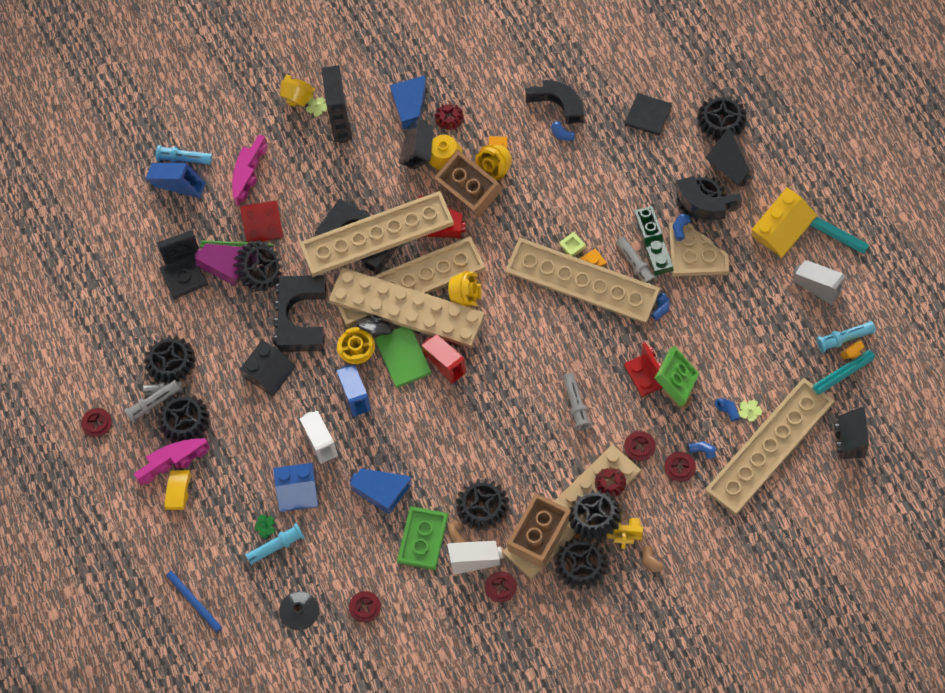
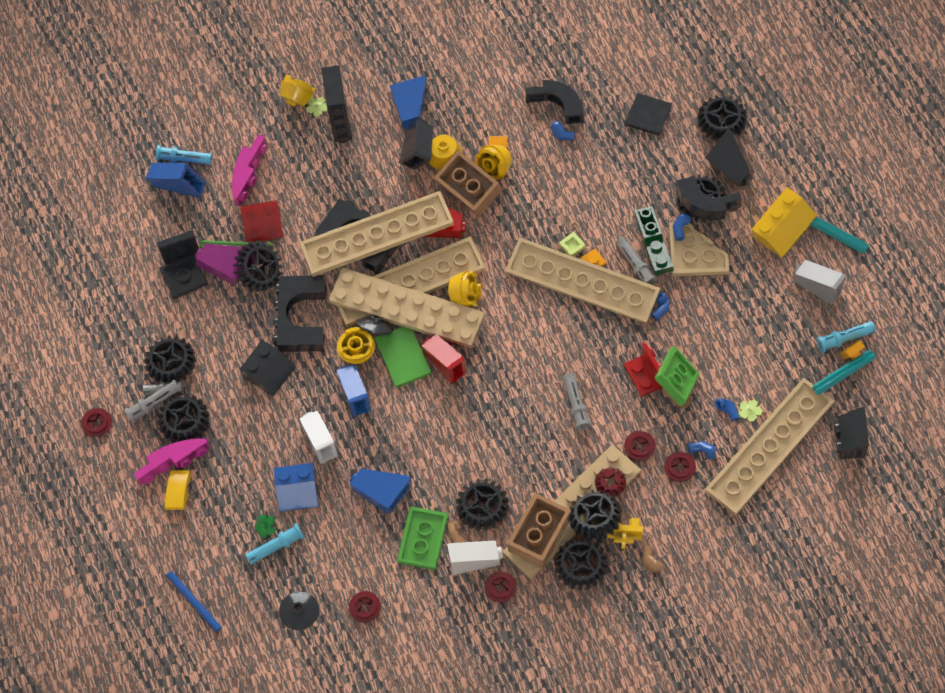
(452, 122): dark red gear -> none

